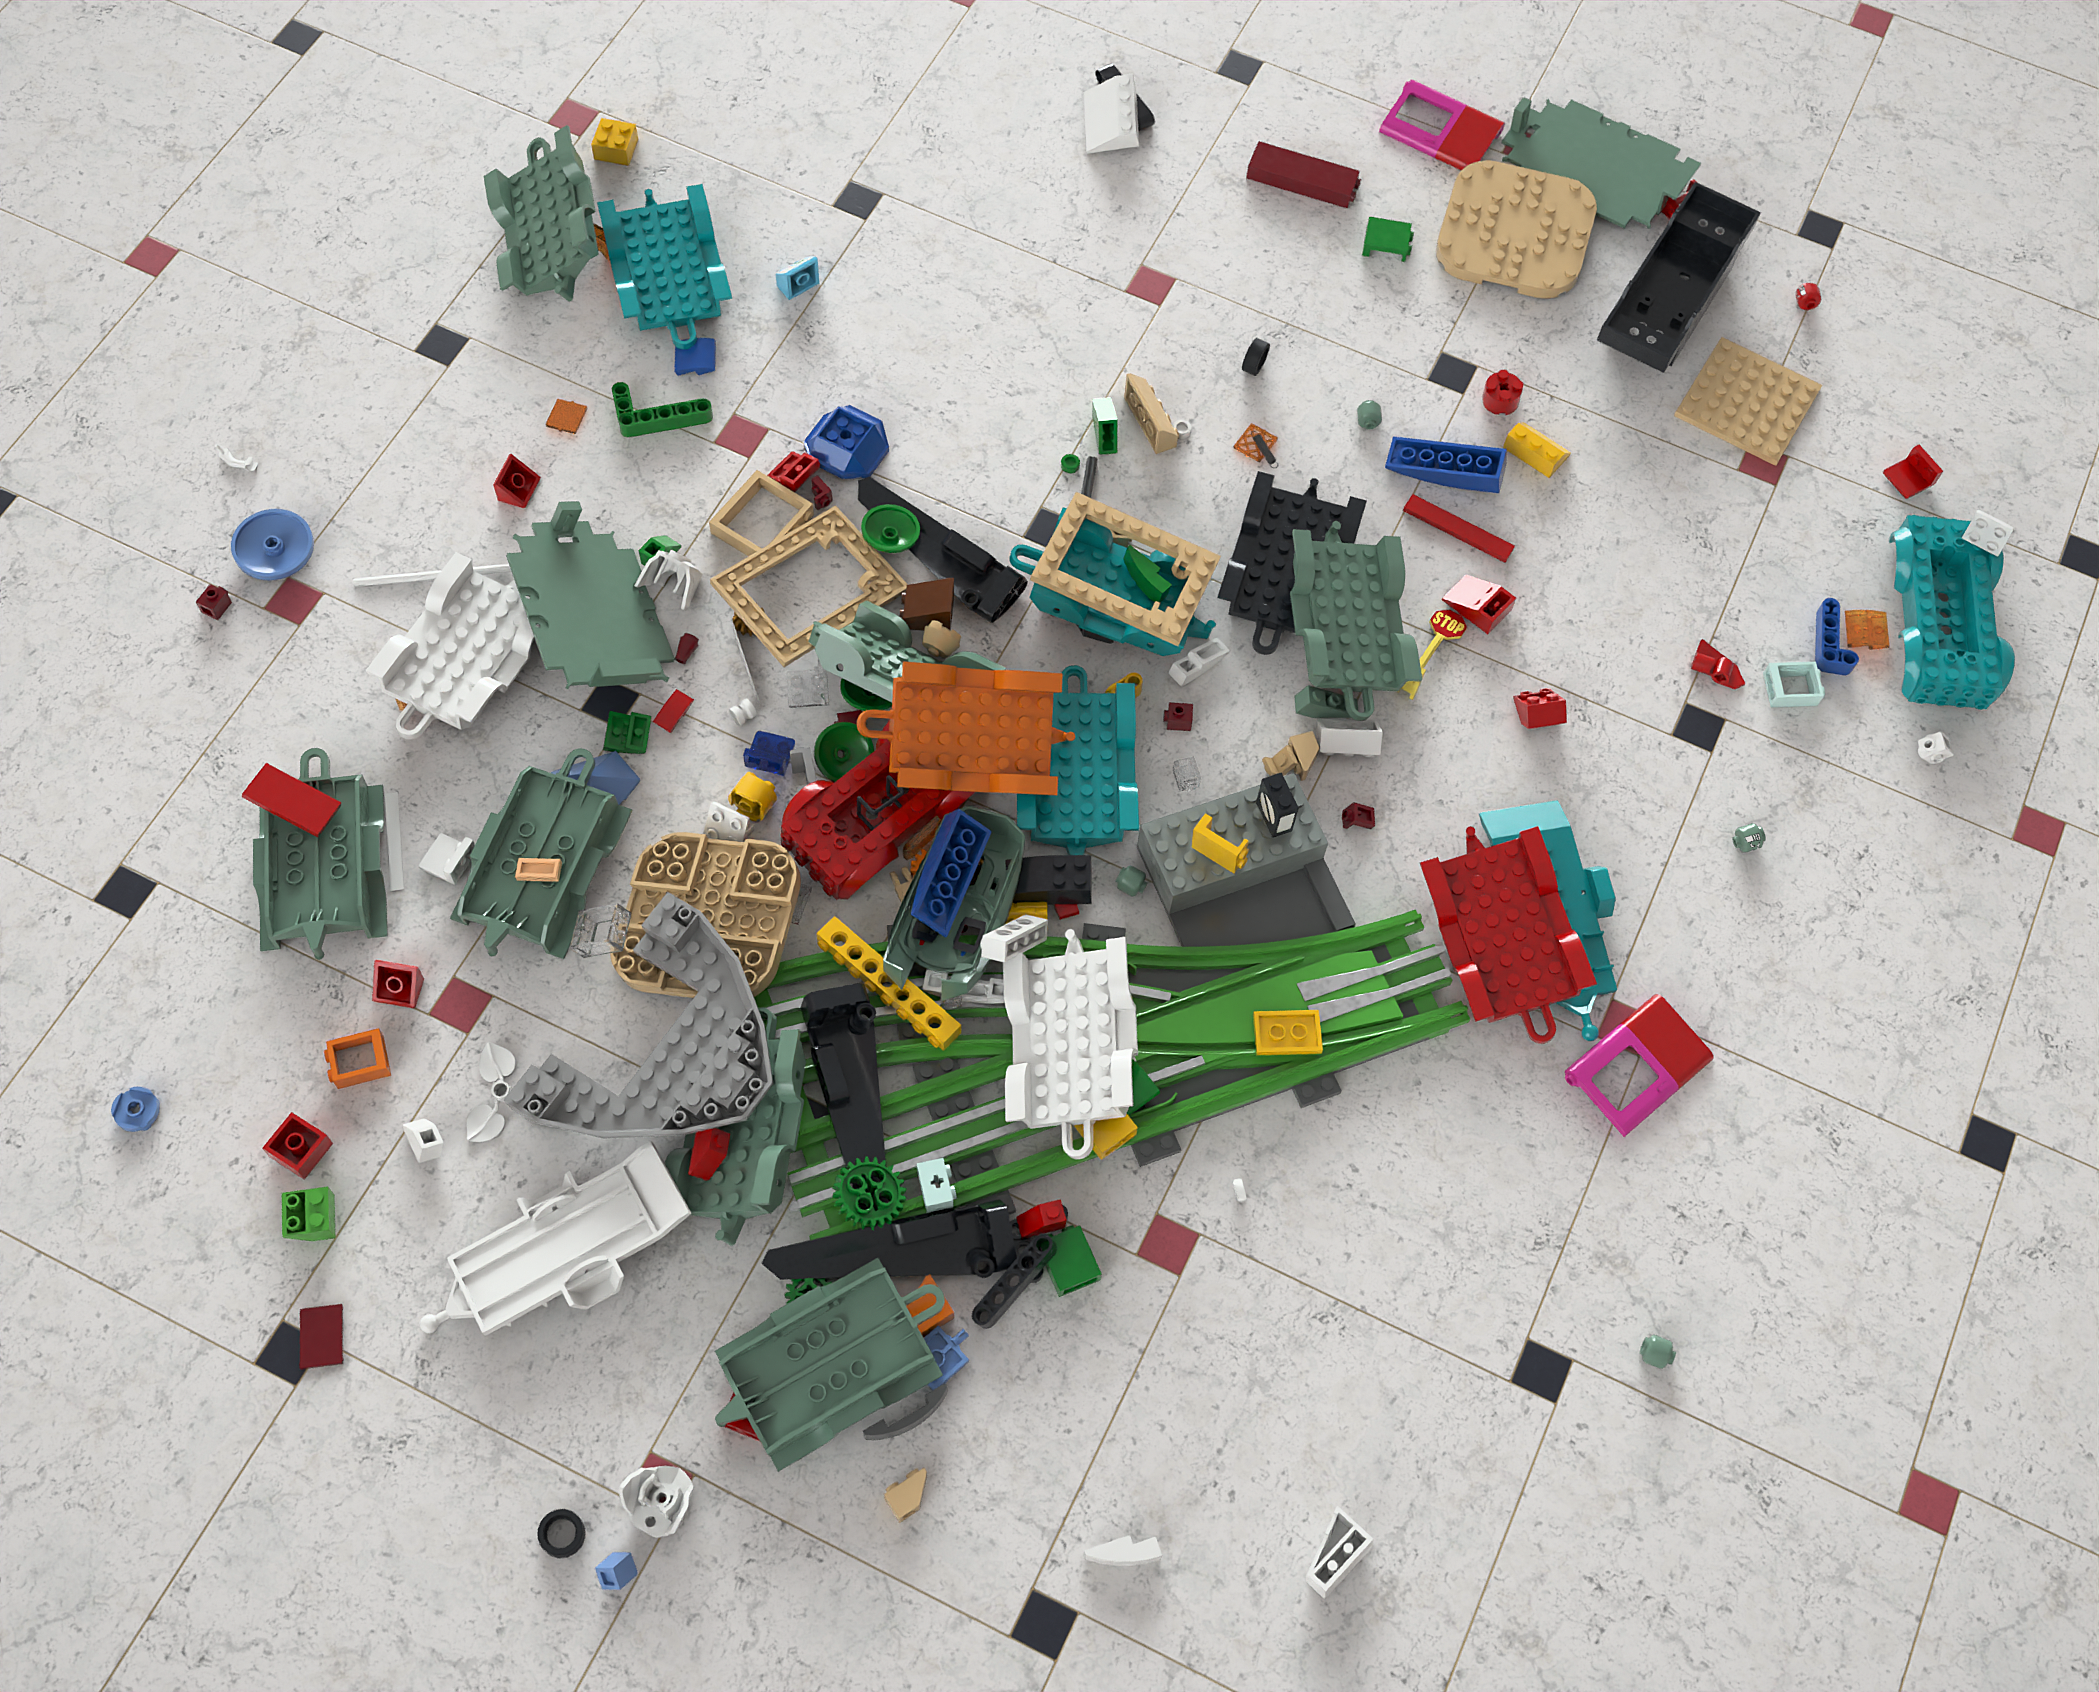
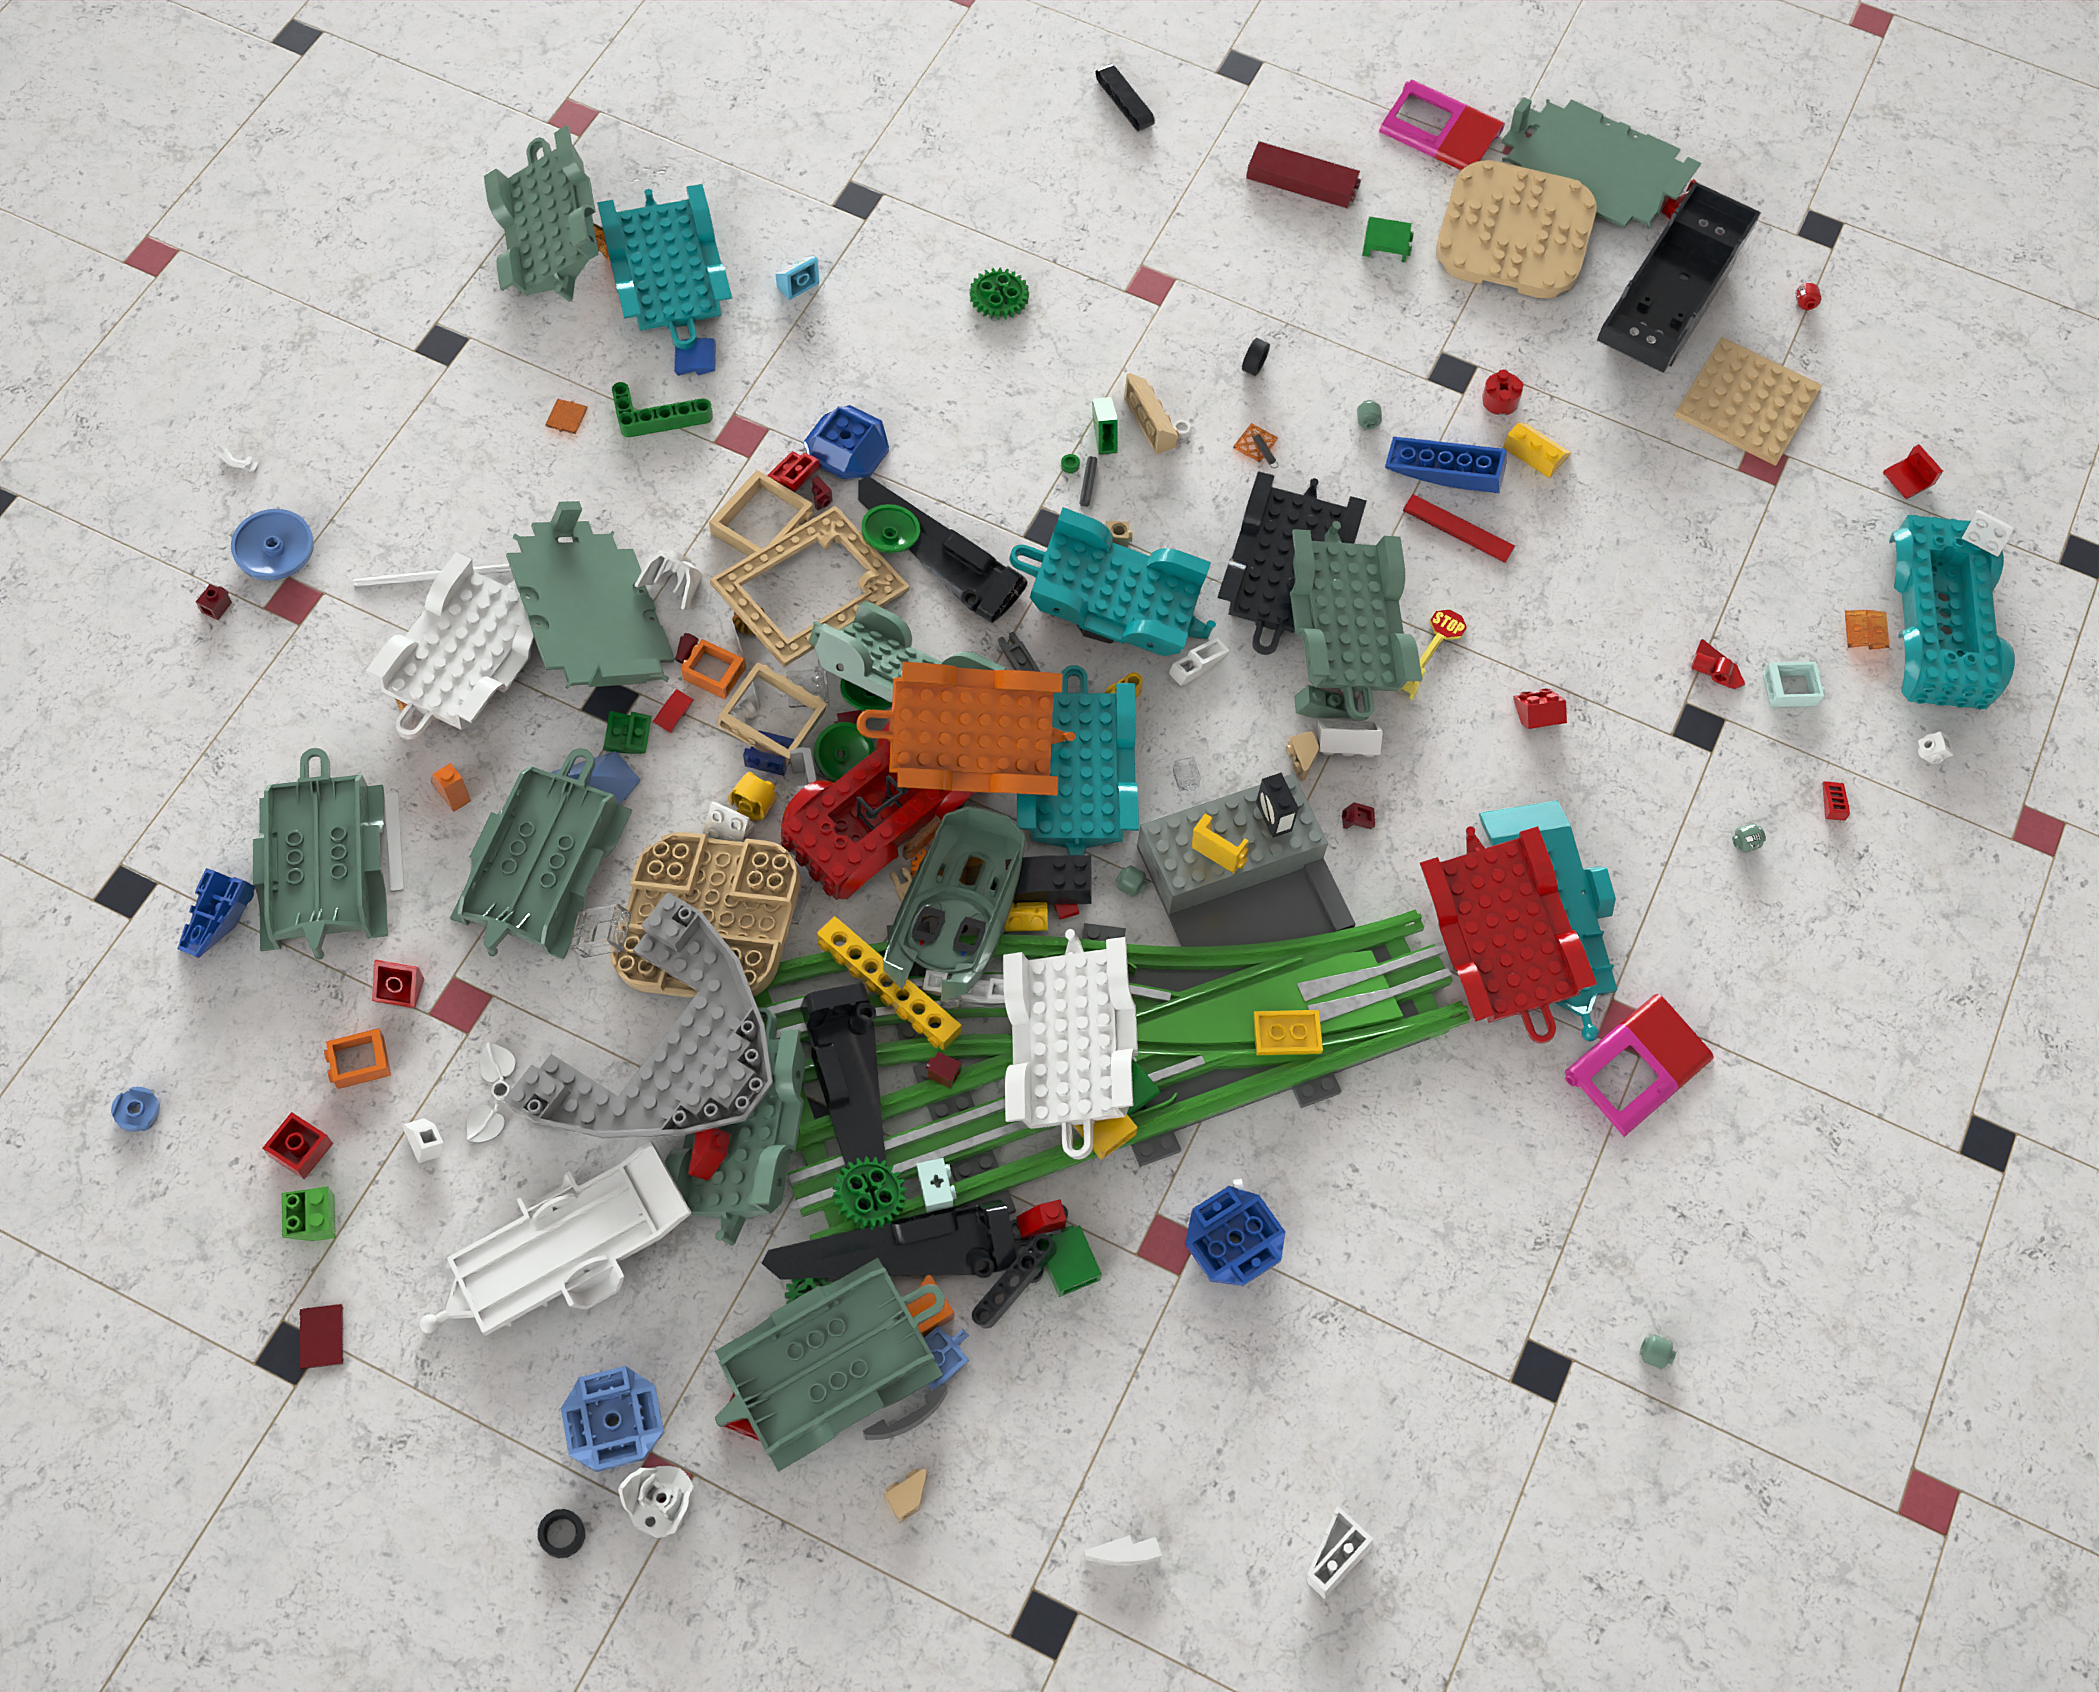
(216, 911): none -> blue wedge
(291, 800): red tile -> none
(448, 858): white bracket -> none
(451, 787): none -> orange slope
(515, 482): red slope -> none
(538, 869): light nougat tile -> none
(609, 1395): none -> medium blue piece
(614, 141): yellow brick -> none
(616, 1571): medium blue panel -> none
(660, 543): green slope -> none
(729, 679): none -> orange window
(754, 737): none -> tan window
(928, 602): reddish brown slope -> none
(940, 640): tan cone -> none
(943, 1069): none -> dark red brick
(949, 870): blue slope -> none
(999, 293): none -> green gear
(1014, 937): white brick -> none
(1017, 654): none -> dark grey hinge
(1111, 115): white slope -> none
(1146, 575): green slope -> none
(1165, 625): tan plate -> none
(1179, 716): dark red brick -> none
(1240, 1215): none -> blue piece
(1281, 762): tan bracket -> none
(1480, 602): slope -> none
(1827, 652): blue beam -> none
(1831, 812): none -> red slope

